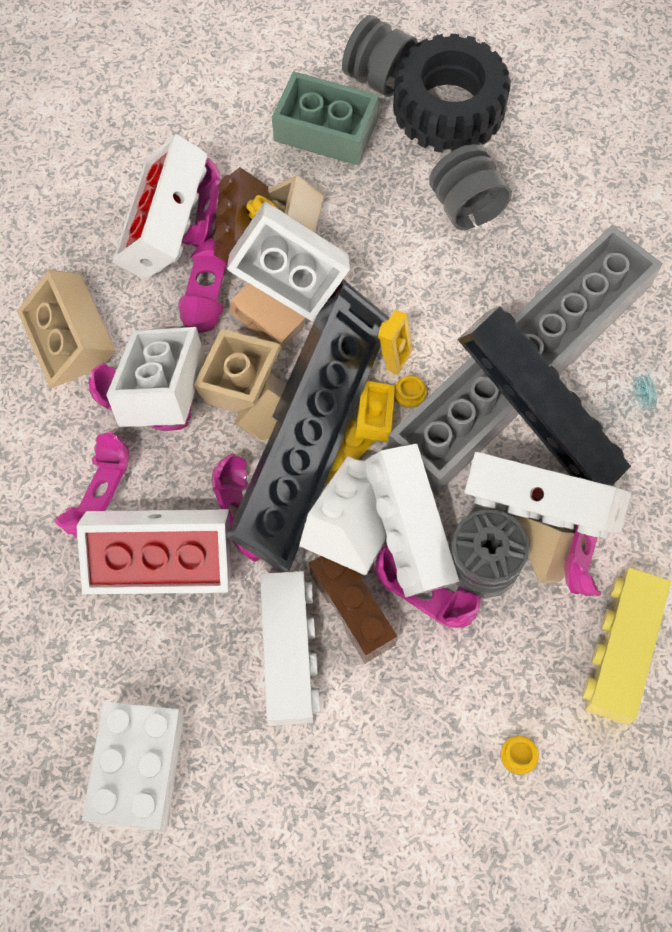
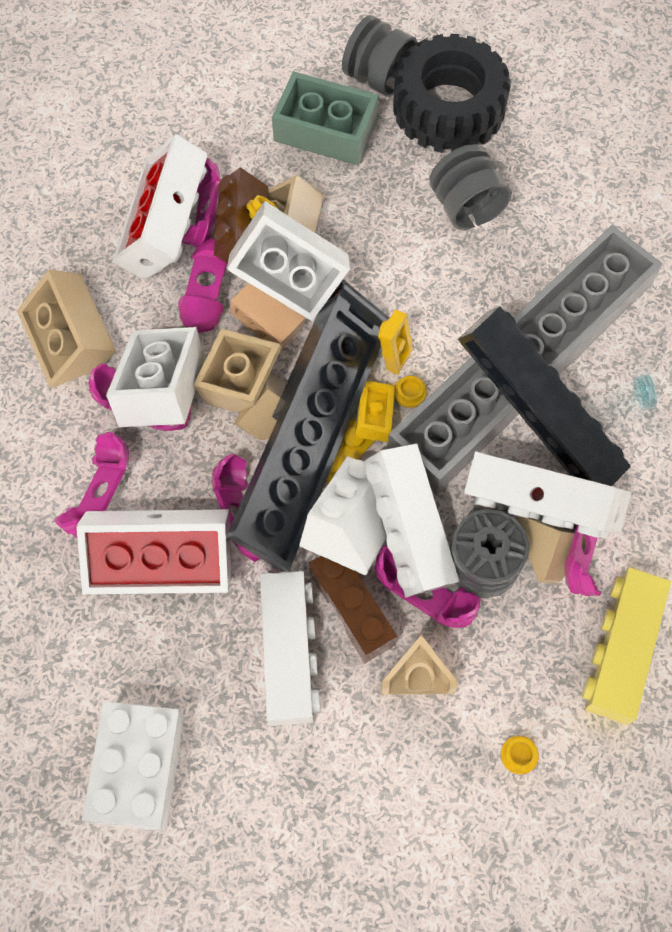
(419, 673): none -> tan slope

